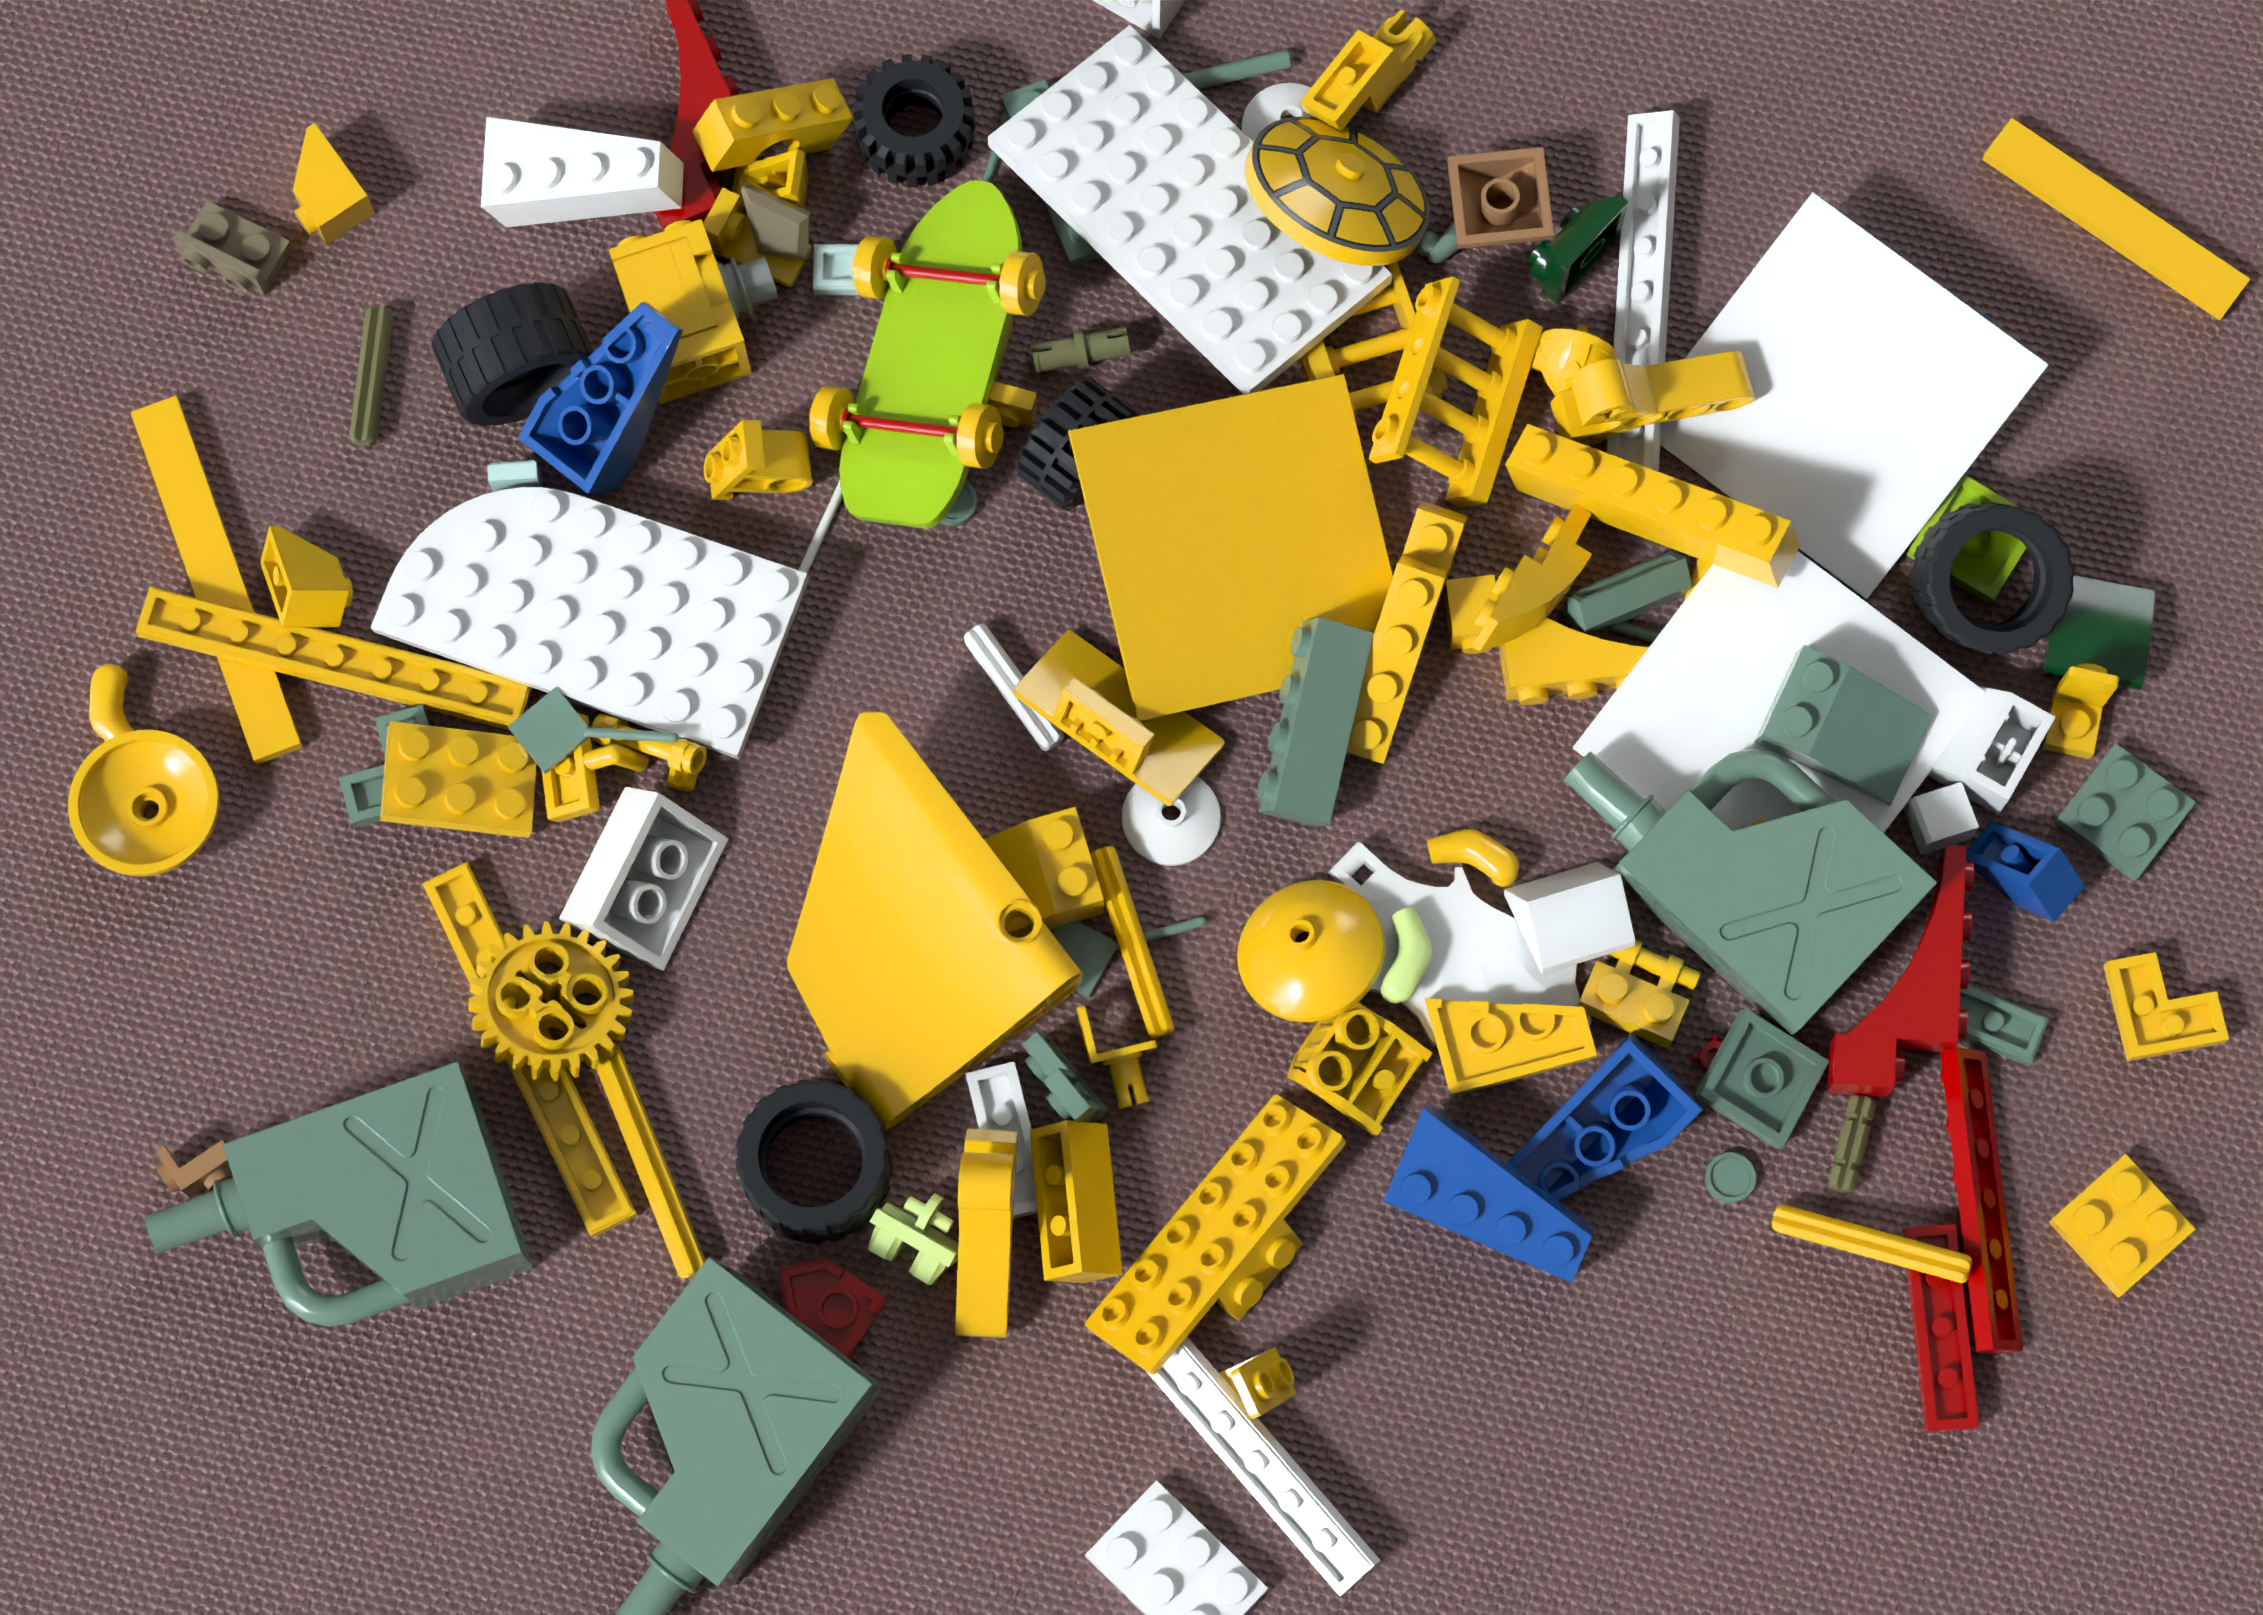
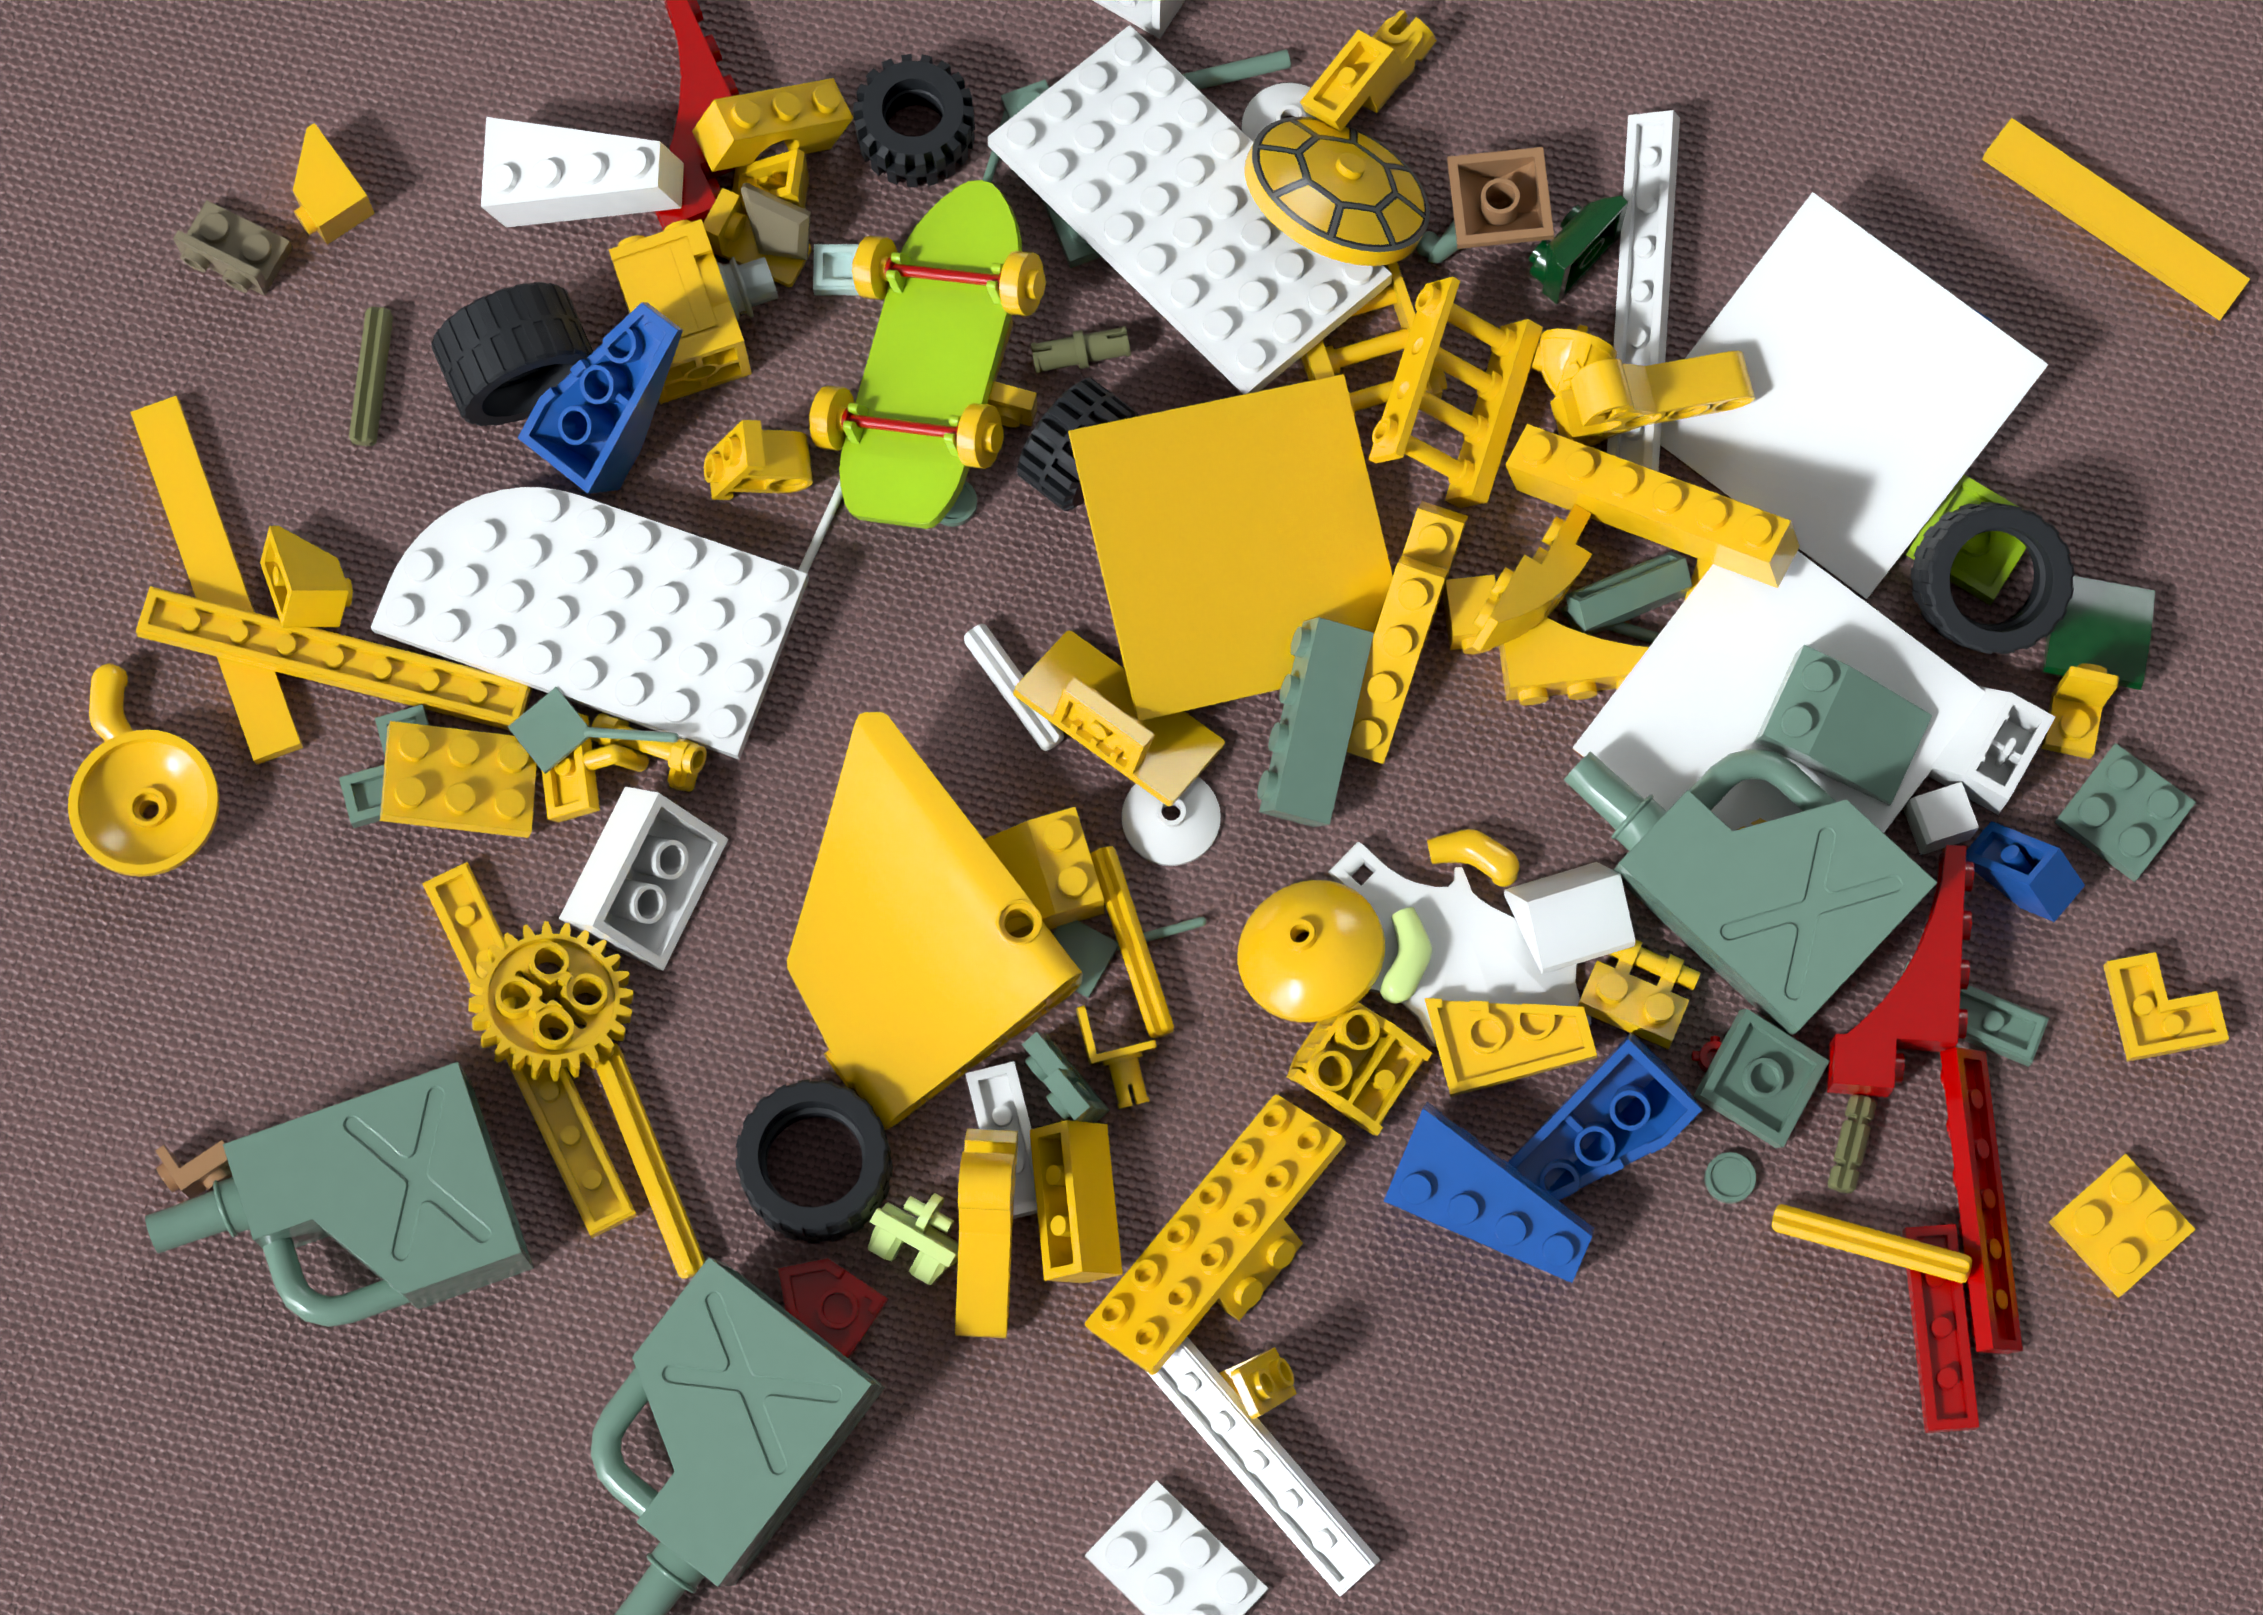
(514, 475): light aqua tile -> none

